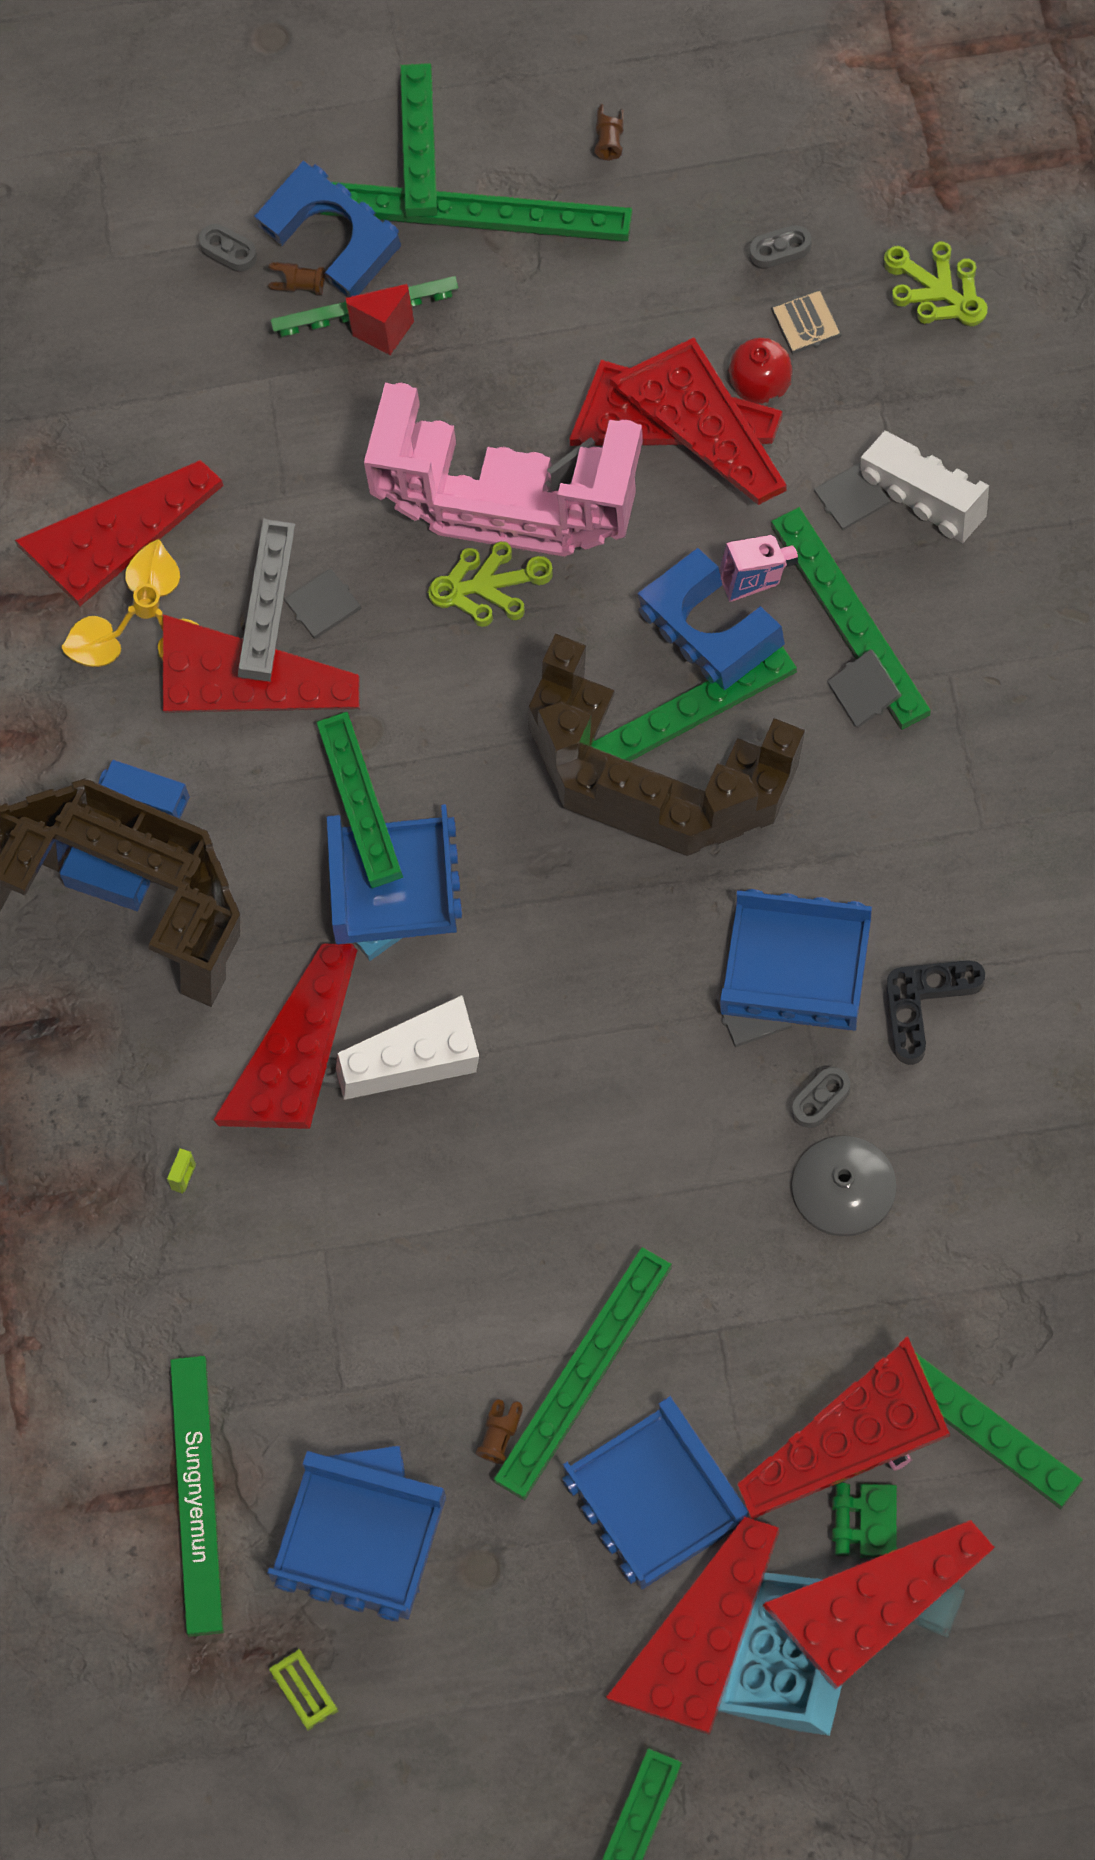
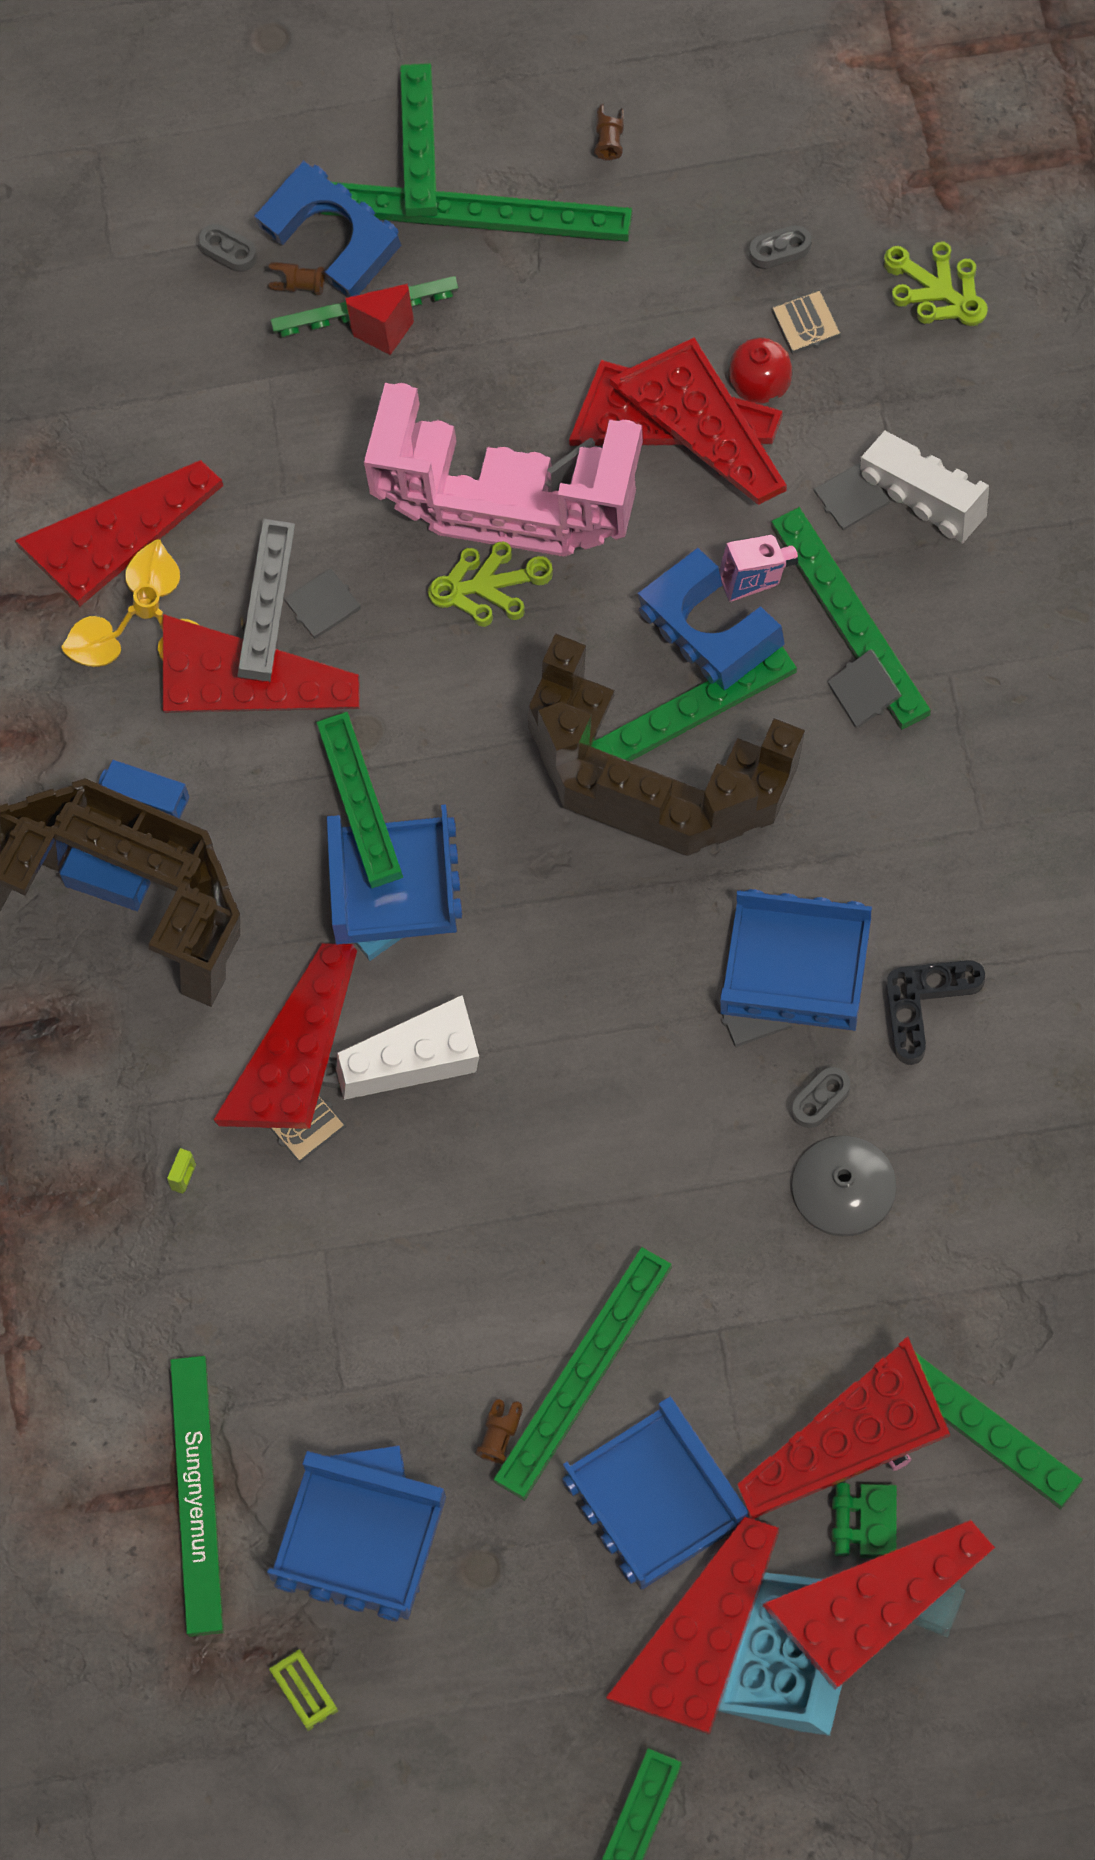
(305, 1142): none -> piece

